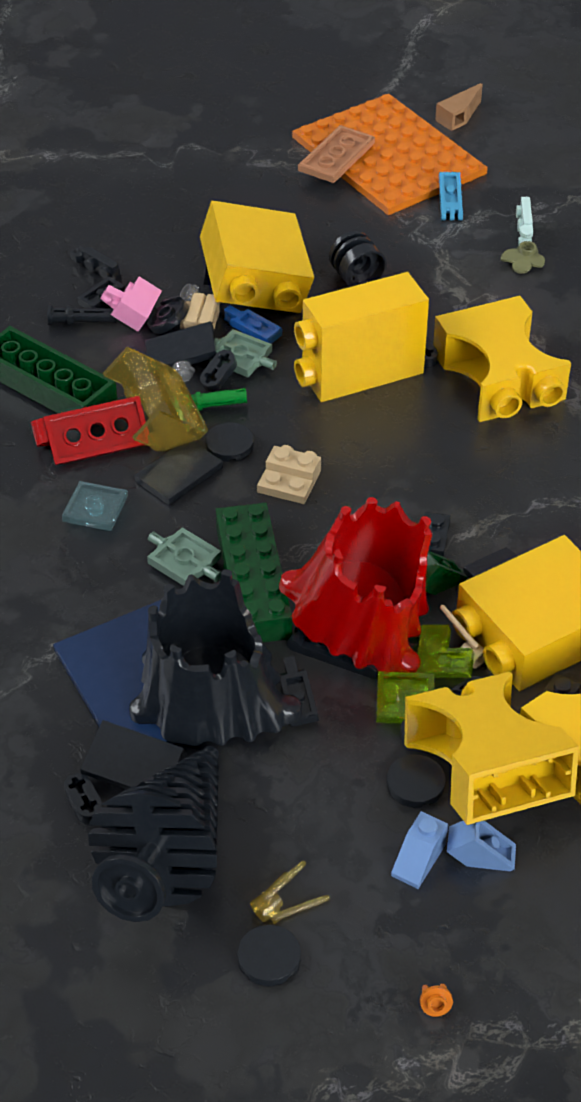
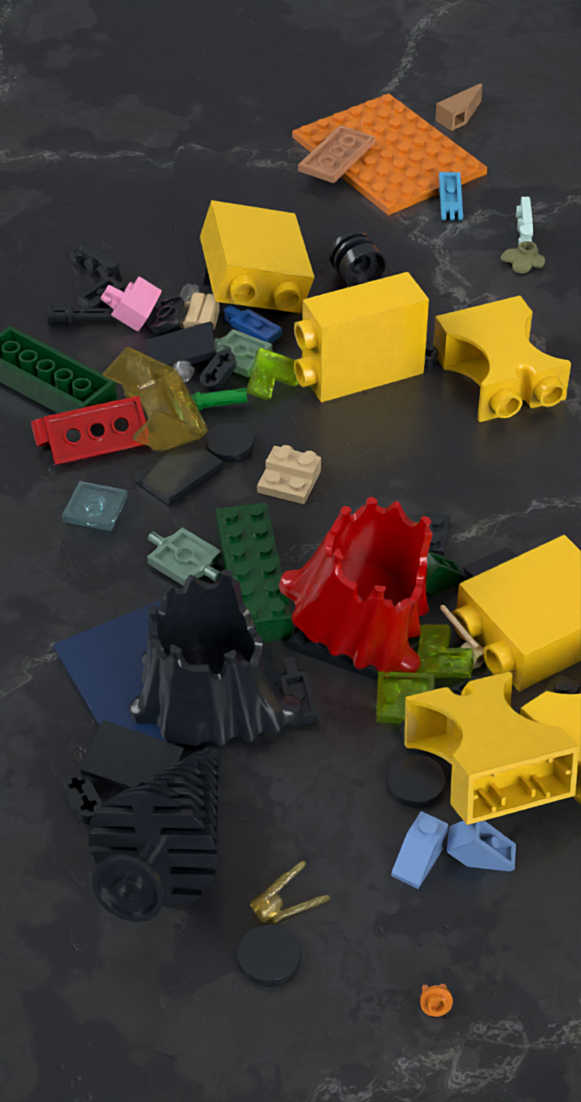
(266, 369): none -> clear neon green plate

